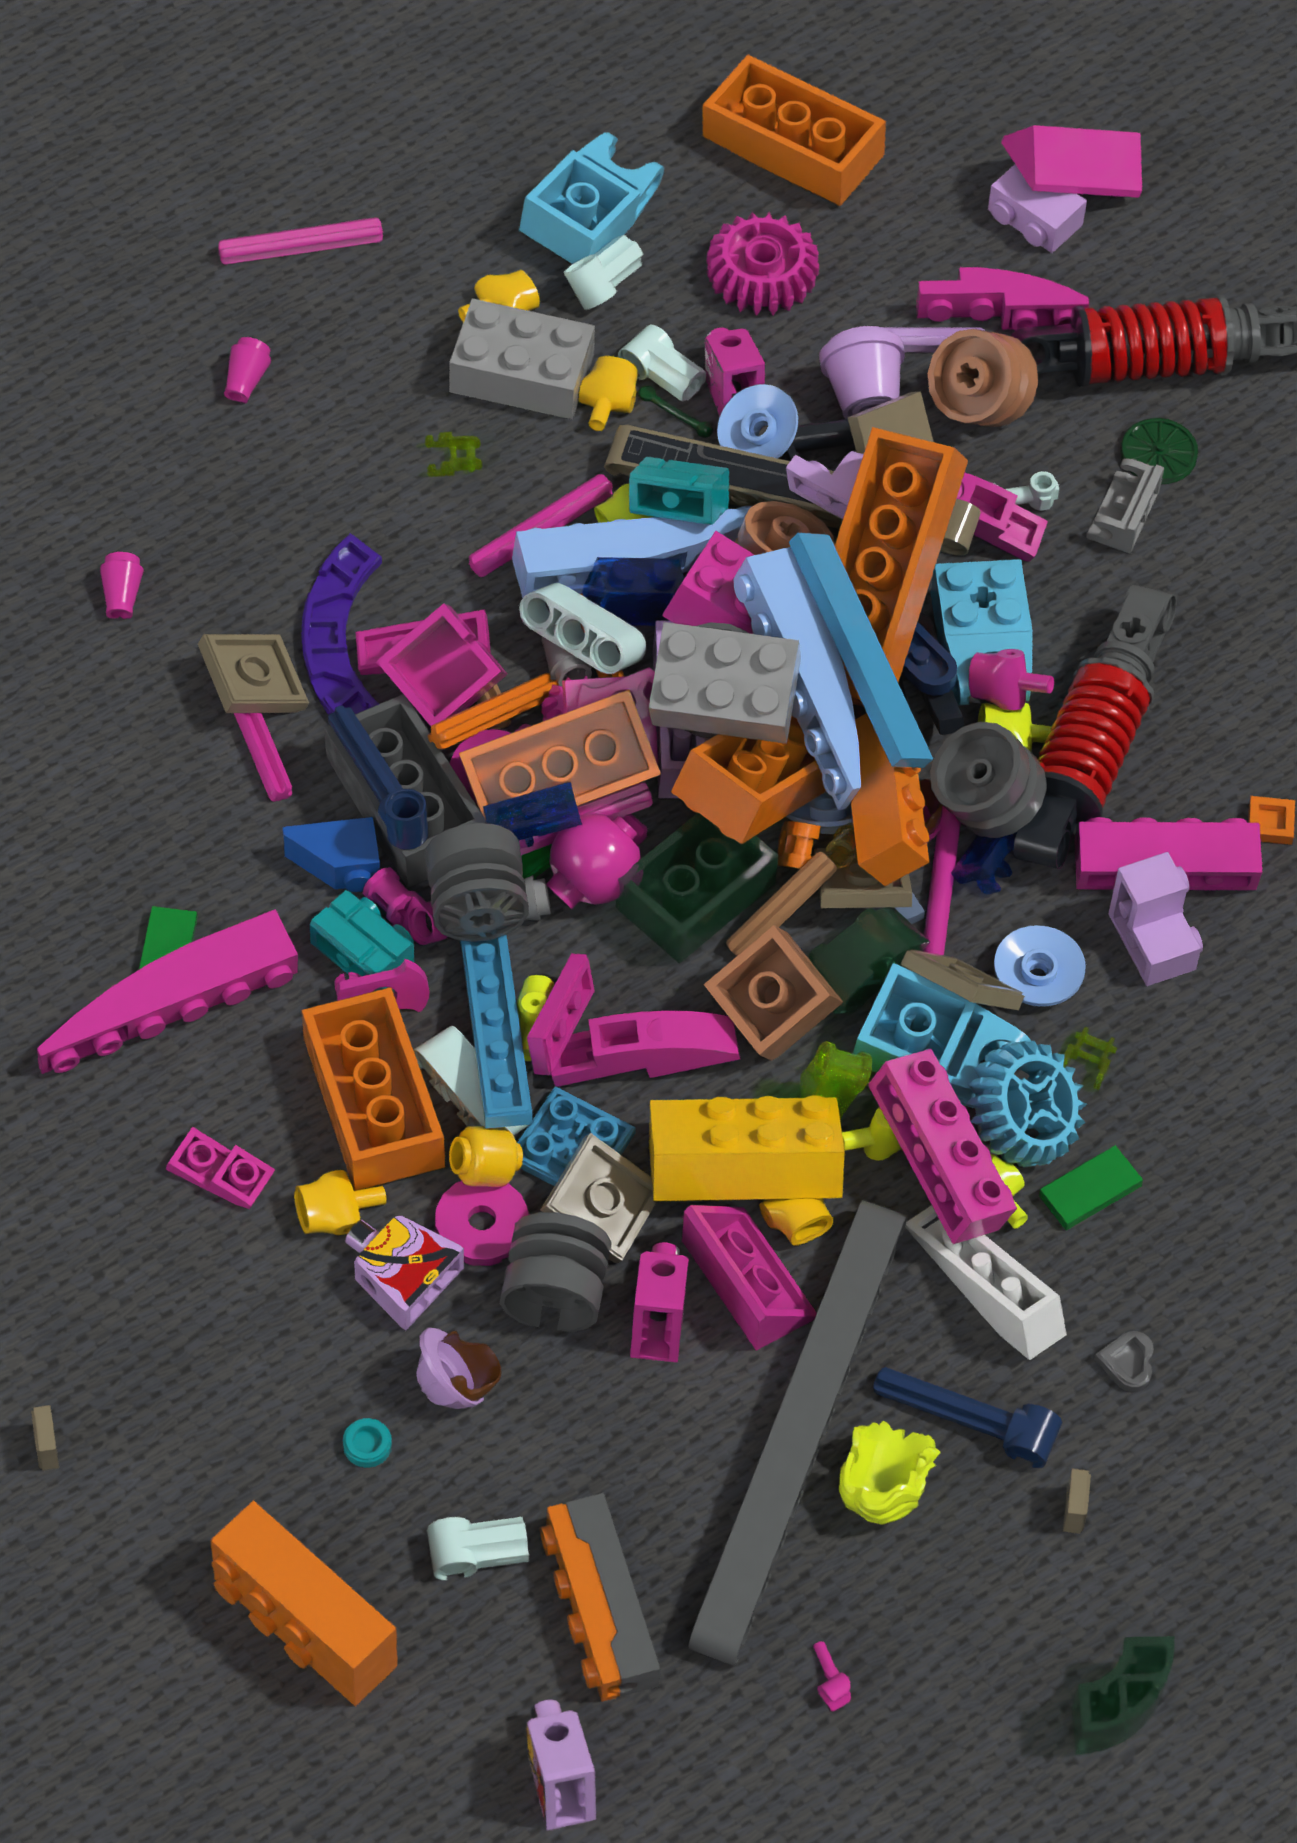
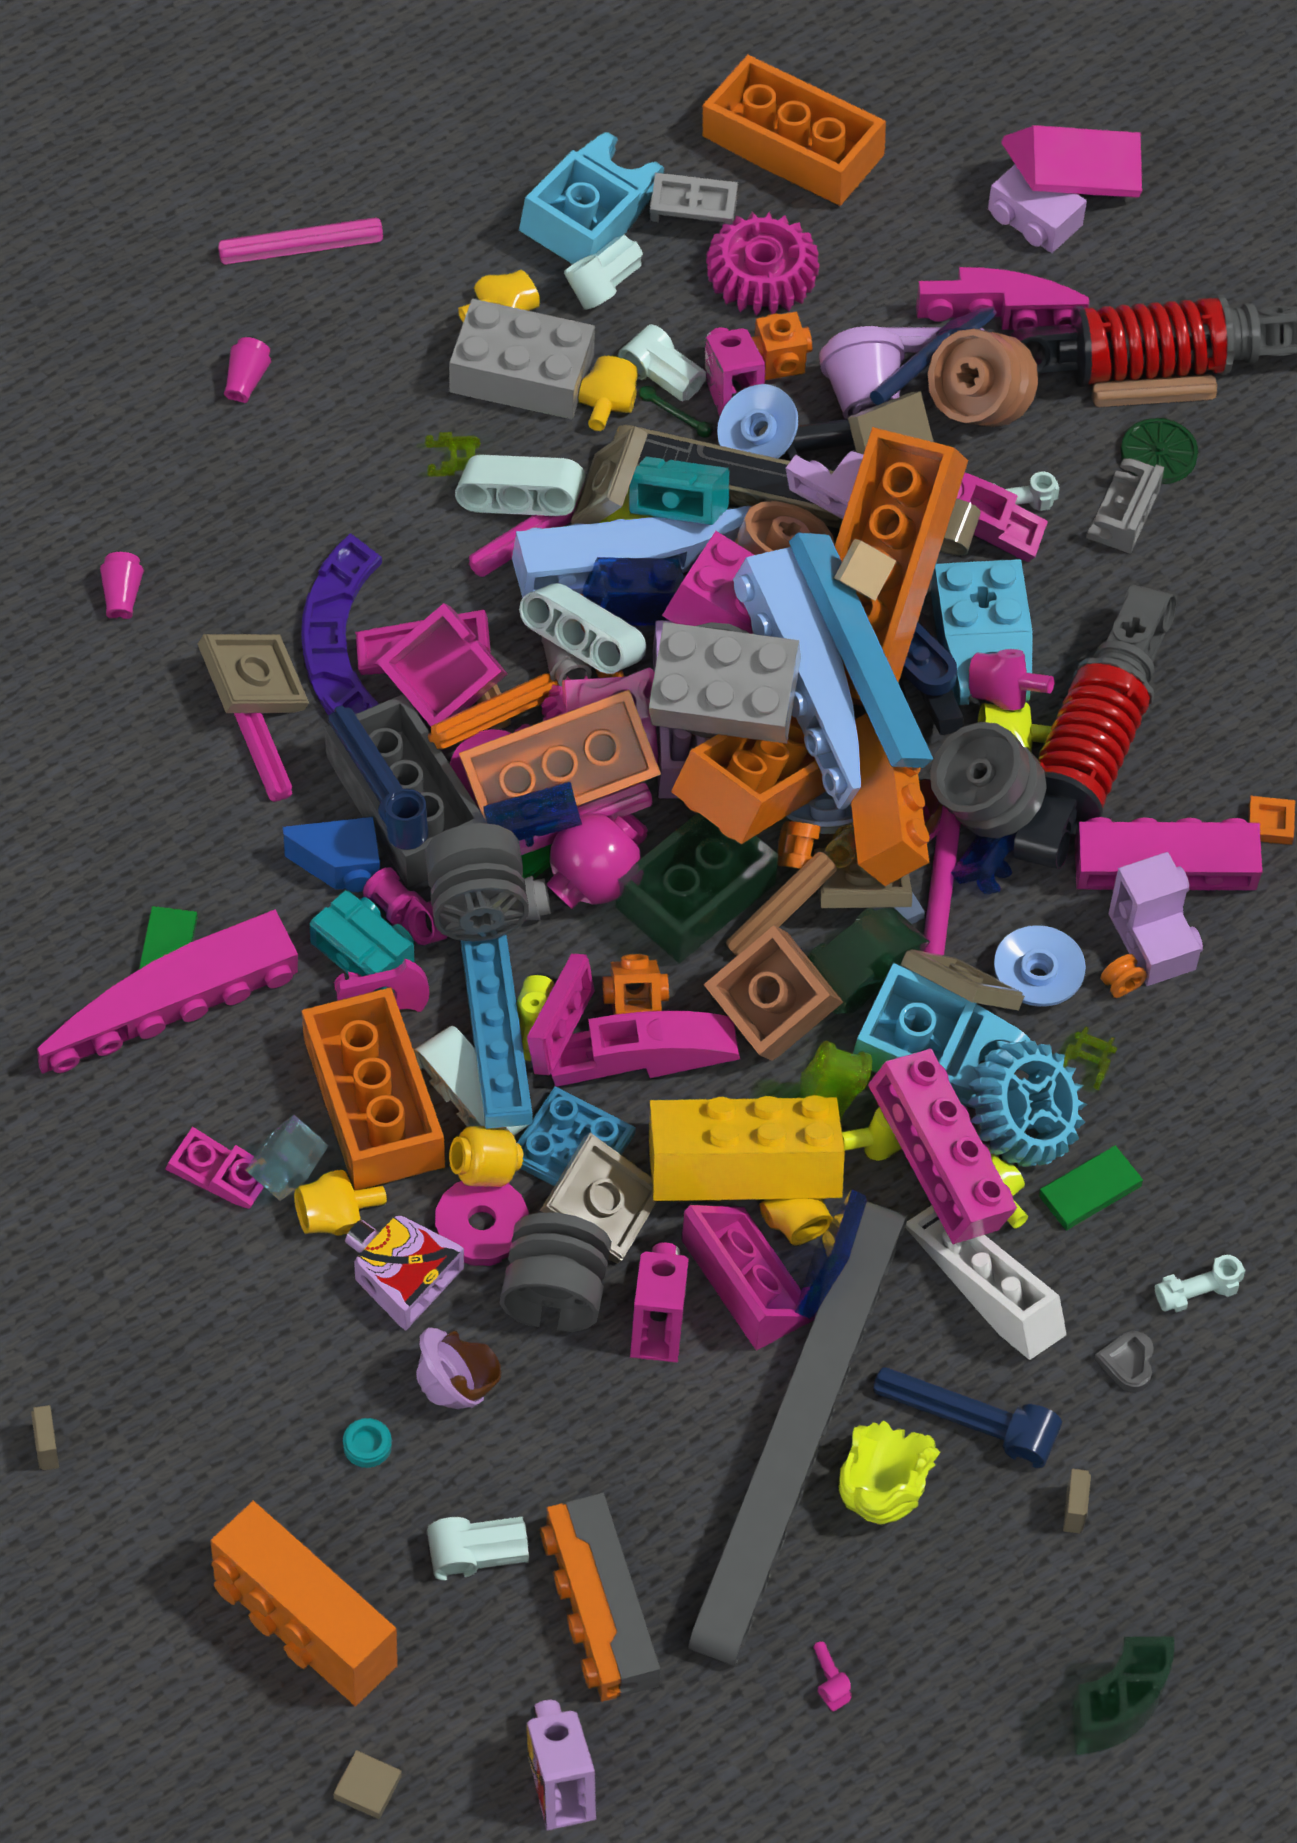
(287, 1157): none -> clear light blue brick
(367, 1784): none -> dark tan tile
(520, 485): none -> light aqua beam
(609, 477): none -> dark tan tile
(635, 969): none -> orange brick
(693, 198): none -> light grey hinge
(782, 344): none -> orange brick
(831, 1254): none -> clear blue tile
(865, 569): none -> tan tile
(922, 359): none -> dark blue piece
(1123, 975): none -> orange bush
(1154, 390): none -> medium nougat axle
(1223, 1279): none -> light aqua bar

